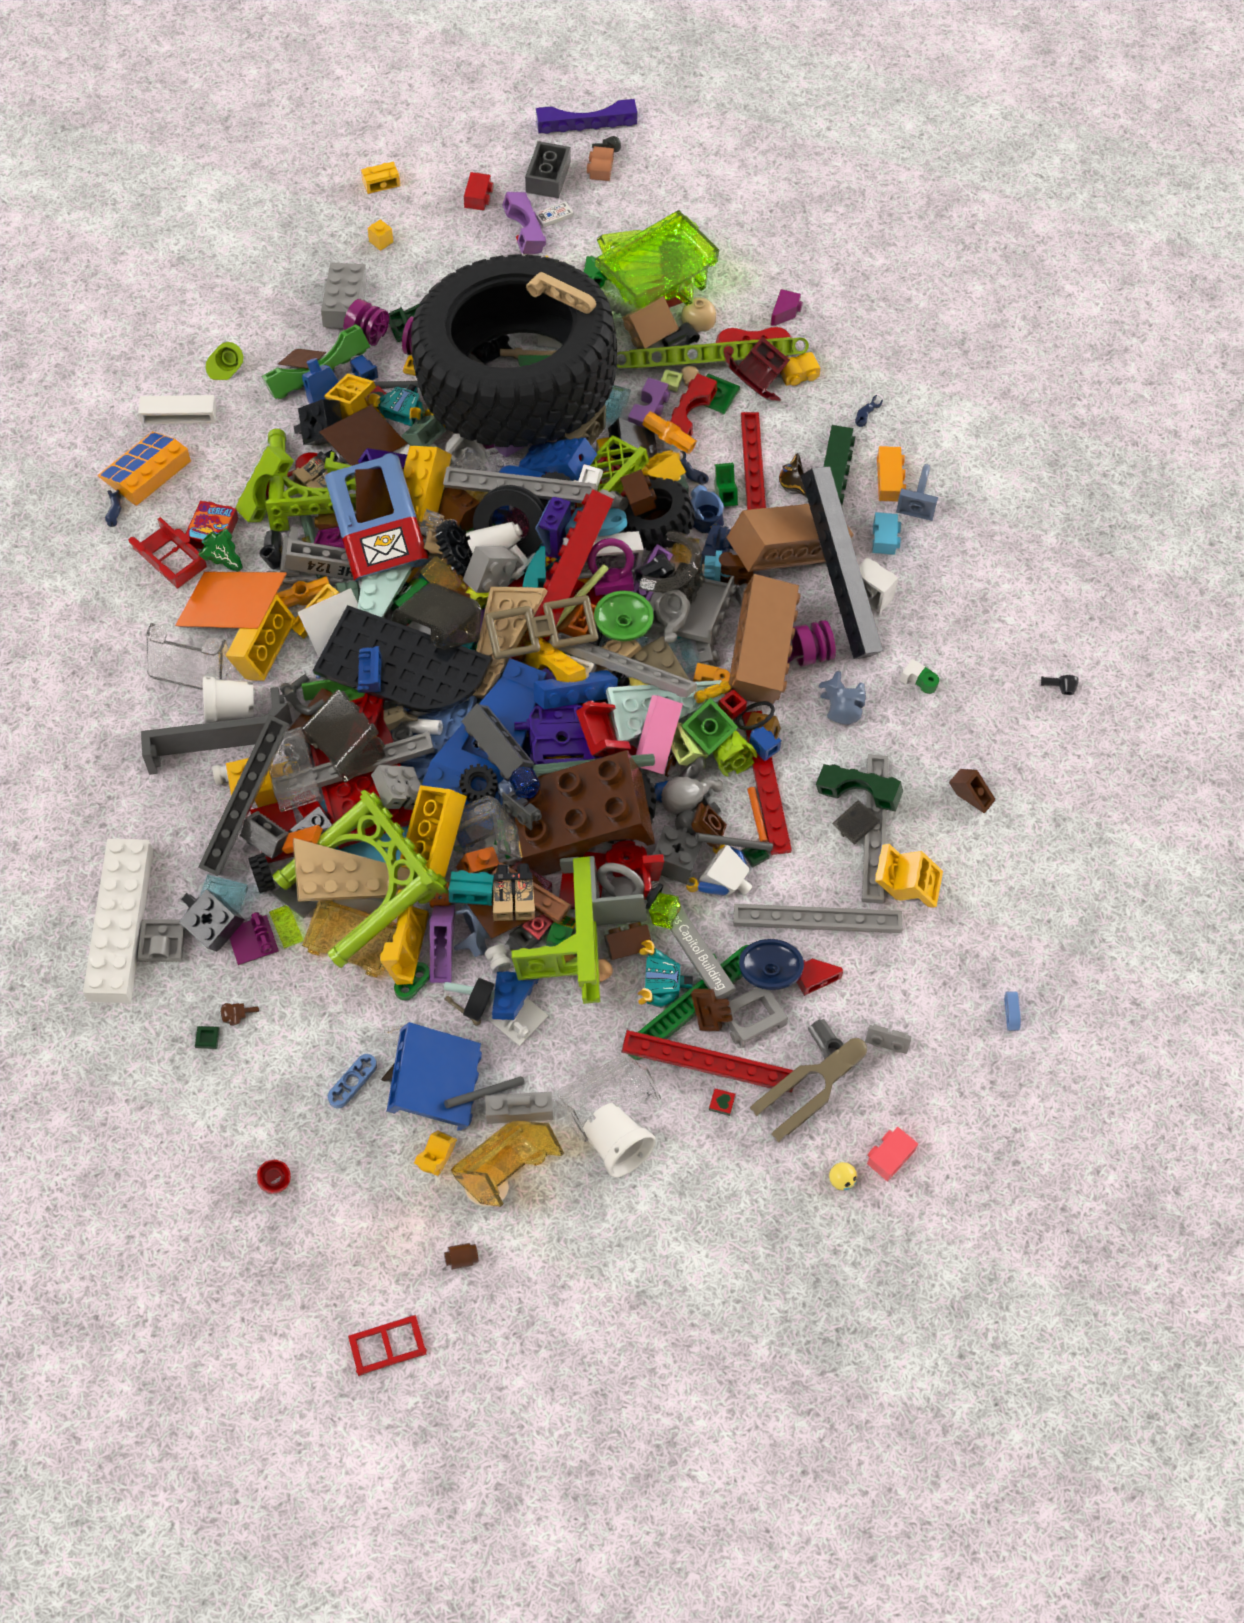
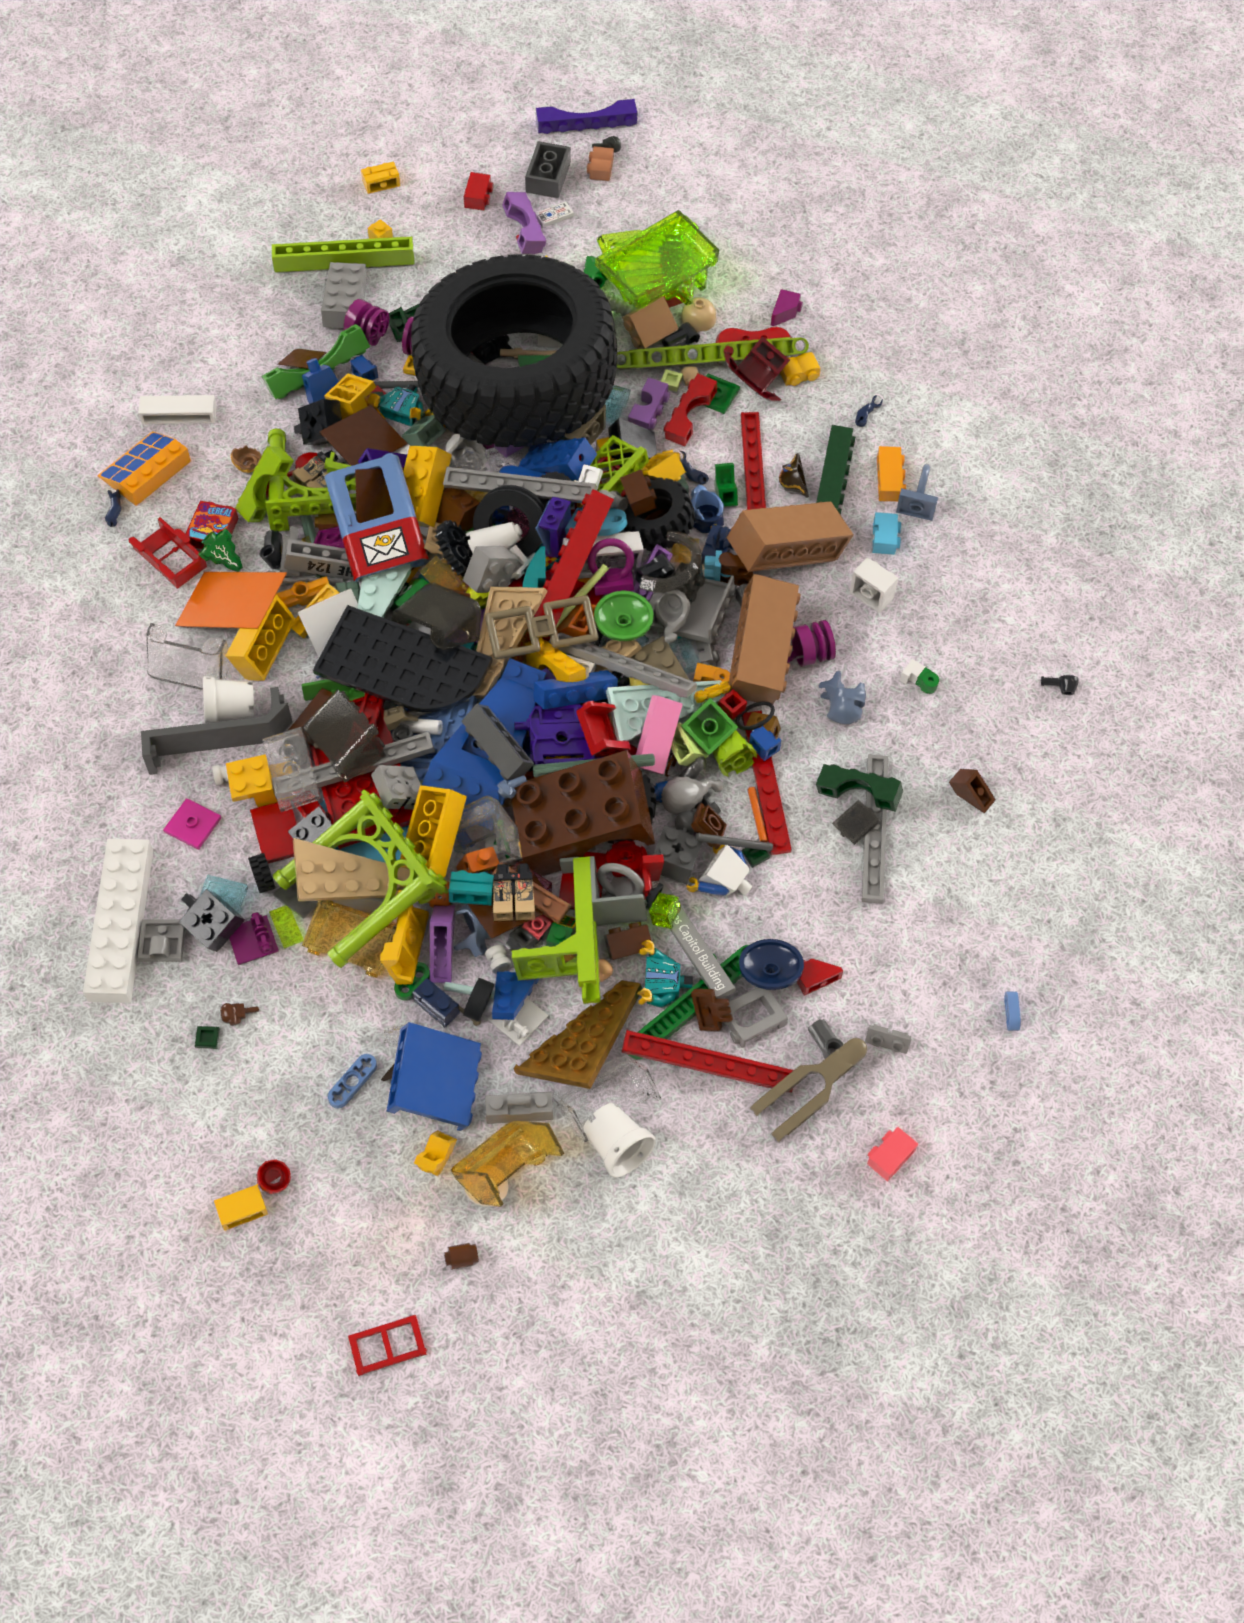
(192, 823): none -> dark pink plate
(224, 361): lime piece -> none
(240, 1207): none -> yellow brick
(244, 454): none -> medium nougat hair
(244, 795): dark grey brick -> none
(264, 834): flat silver brick -> none
(290, 695): dark grey piece -> none
(308, 834): orange tile -> none
(318, 255): none -> lime brick
(369, 670): blue hinge -> none
(432, 520): clear plate -> none
(436, 1002): none -> dark blue brick
(474, 772): black tyre -> none
(477, 1094): dark grey bar -> none
(515, 806): dark grey hinge -> none
(525, 782): clear blue head -> none
(546, 284): tan beam -> none
(582, 1048): none -> pearl gold wing
(669, 432): light orange piece -> none
(722, 1102): tile -> none
(818, 918): light grey plate -> none
(841, 562): brick -> none
(843, 1176): light yellow piece -> none
(909, 875): yellow bracket -> none

